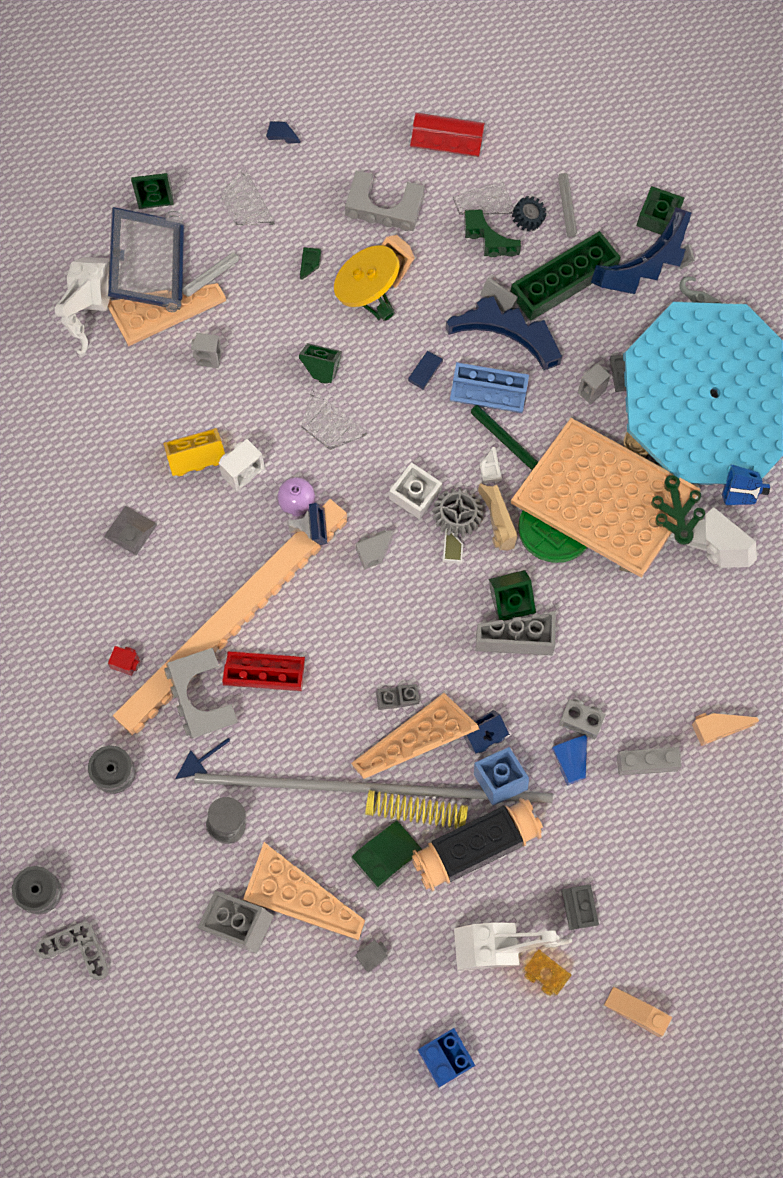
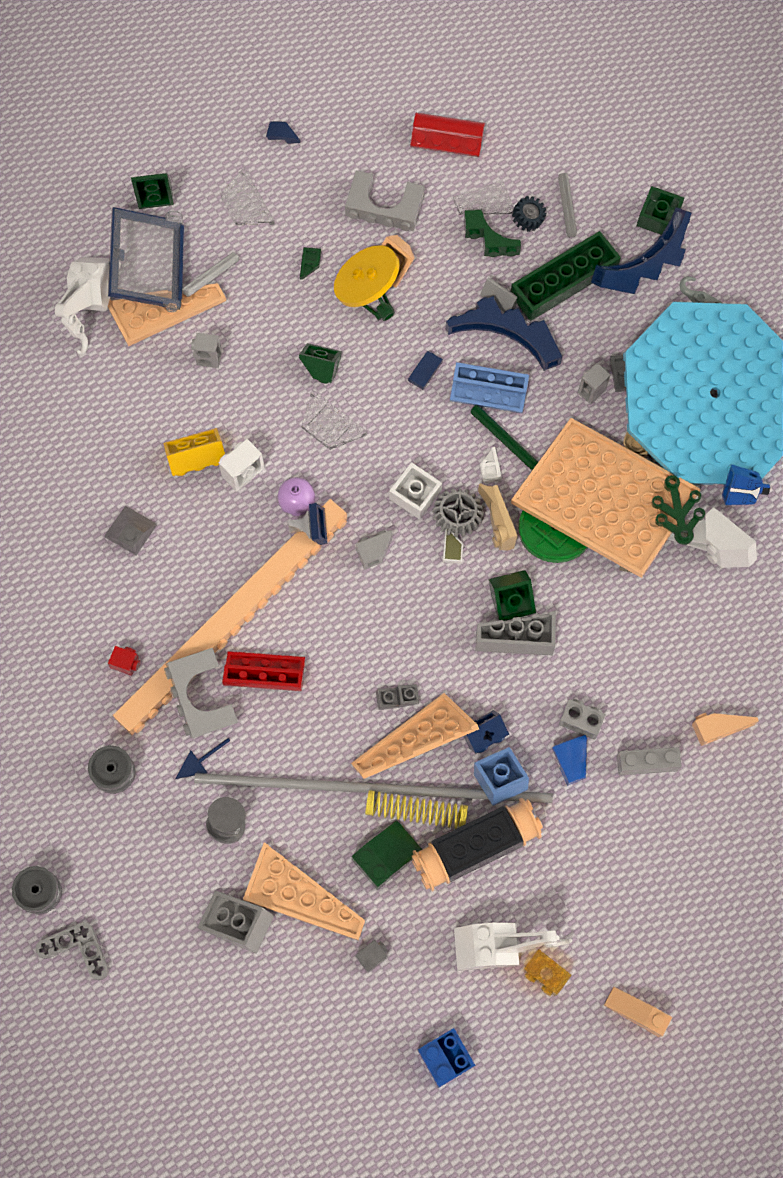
(580, 907): dark grey plate -> none
(688, 257): light grey slope -> none

